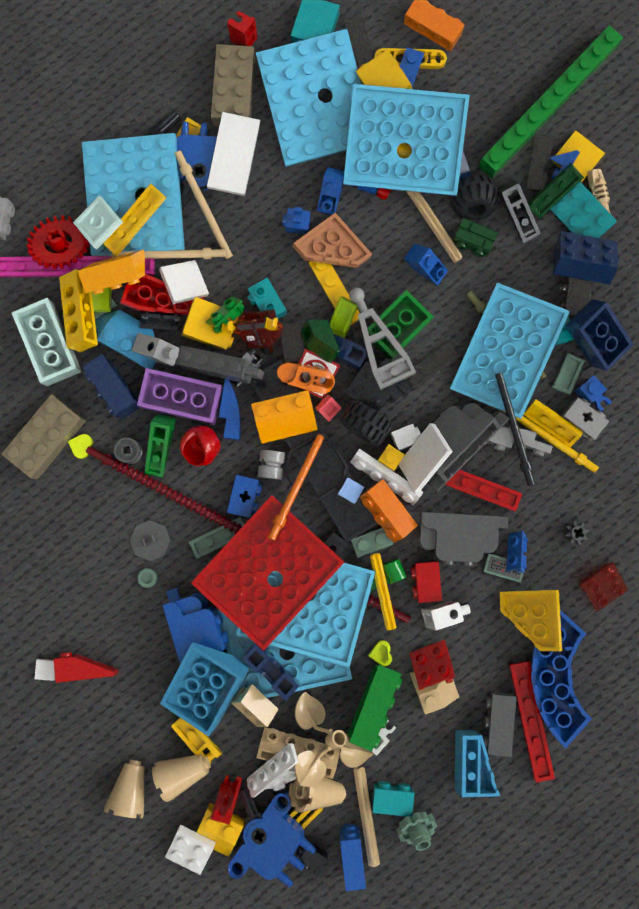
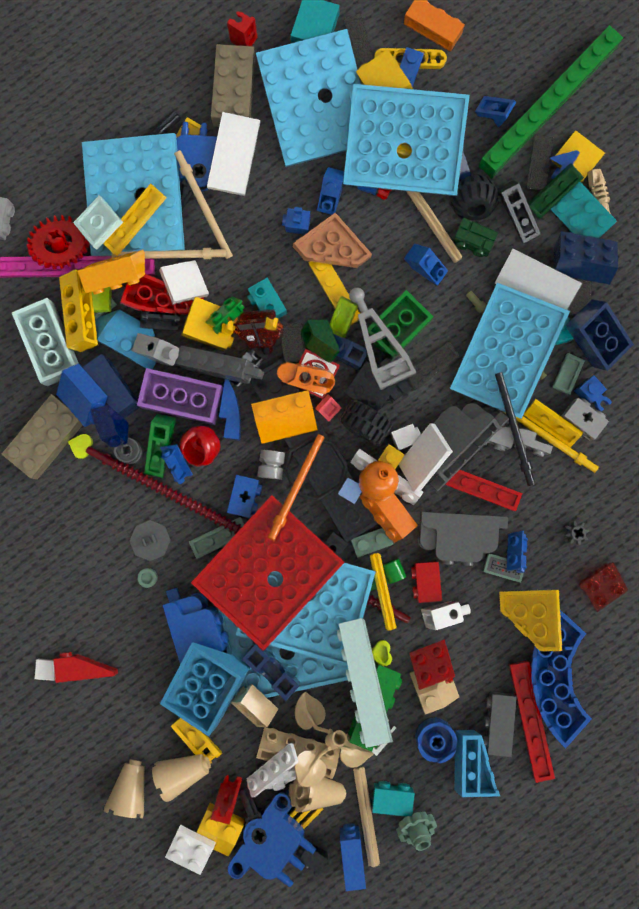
(80, 393): none -> blue brick
(110, 426): none -> clear blue slope
(176, 461): none -> blue hinge
(365, 683): none -> light aqua brick
(378, 480): none -> orange cylinder
(429, 749): none -> blue brick
(495, 108): none -> blue slope
(538, 280): none -> white tile

